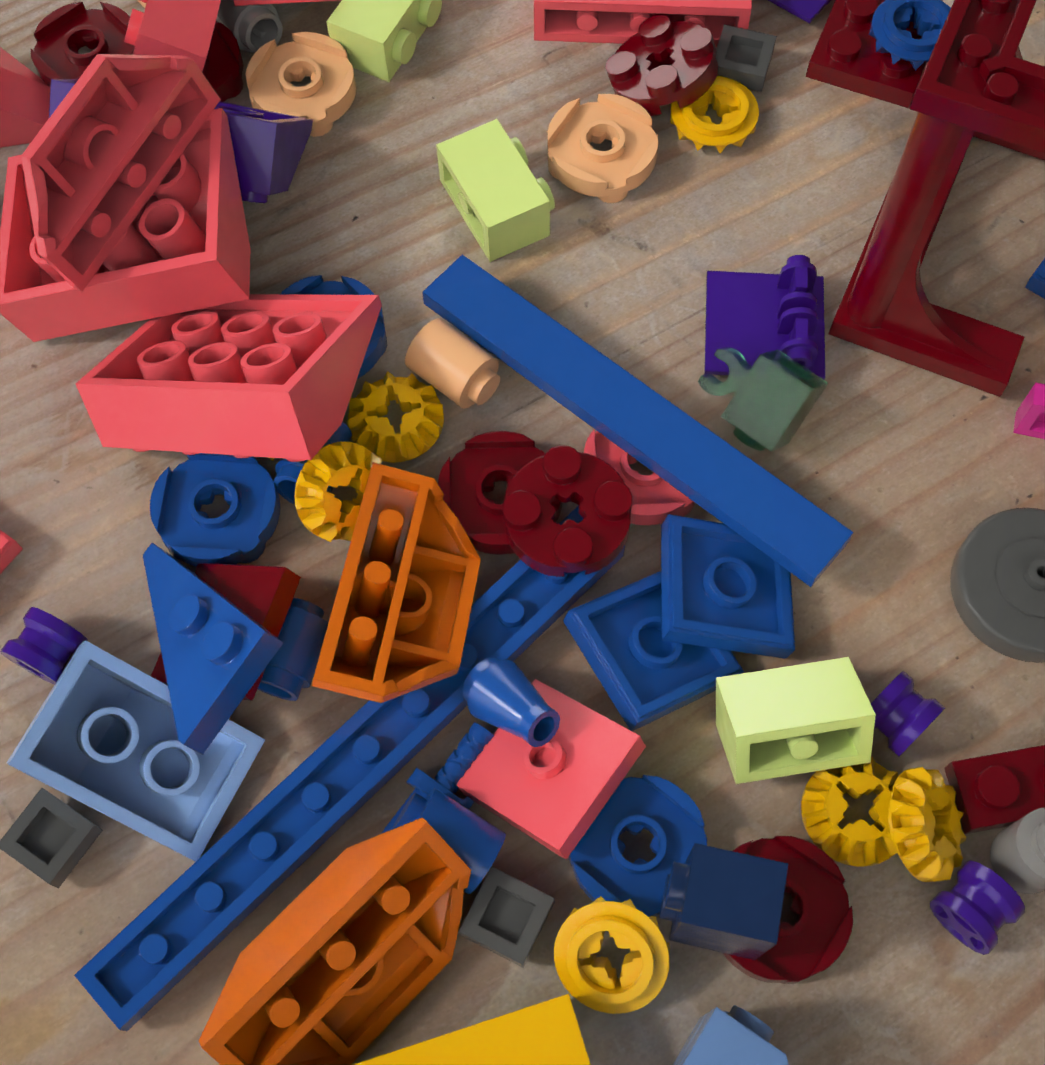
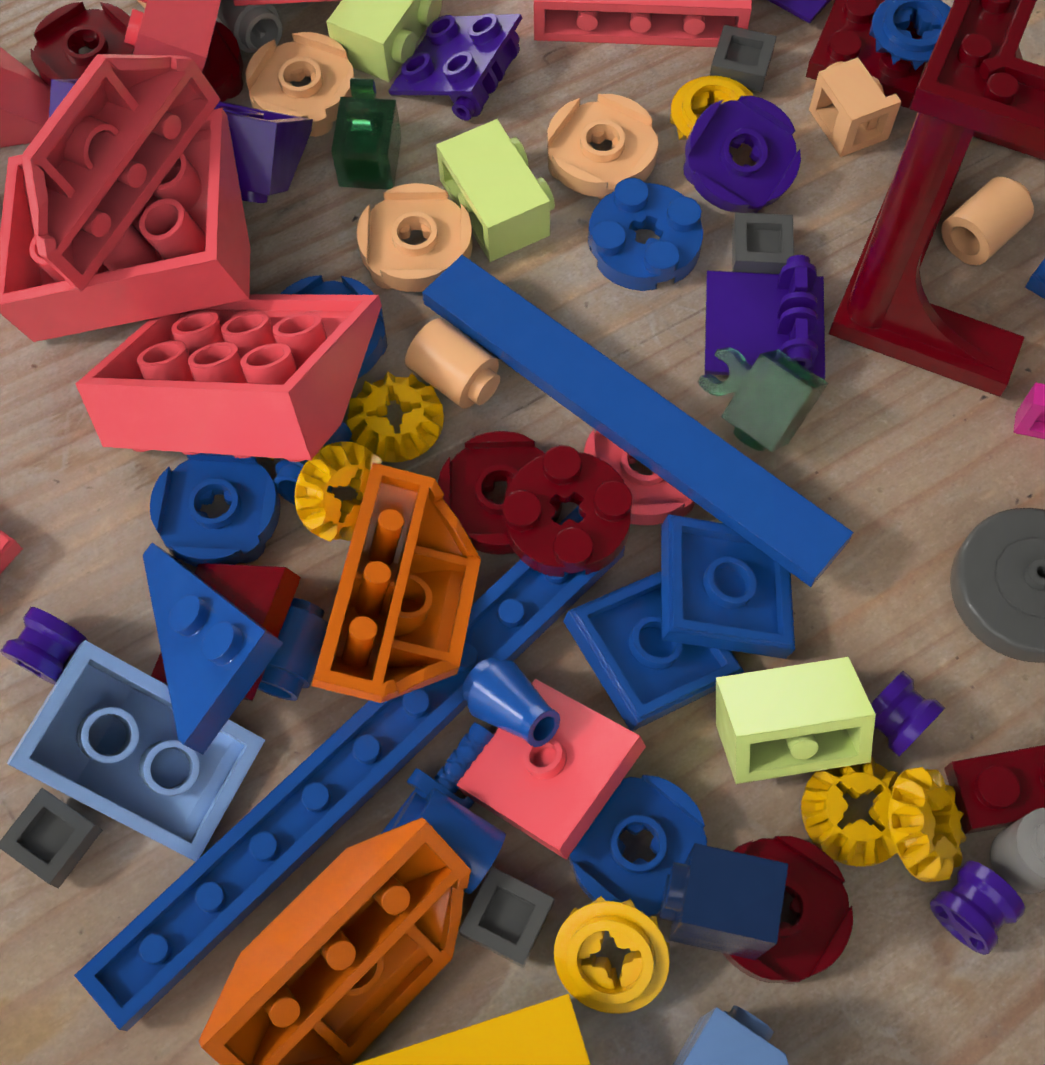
(366, 138): none -> clear green brick
(406, 209): none -> light nougat plate
(461, 60): none -> dark purple hinge
(649, 207): none -> blue plate
(664, 64): dark red plate -> none
(712, 167): none -> dark purple plate
(761, 242): none -> dark grey plate
(852, 107): none -> light nougat brick
(987, 220): none -> light nougat brick

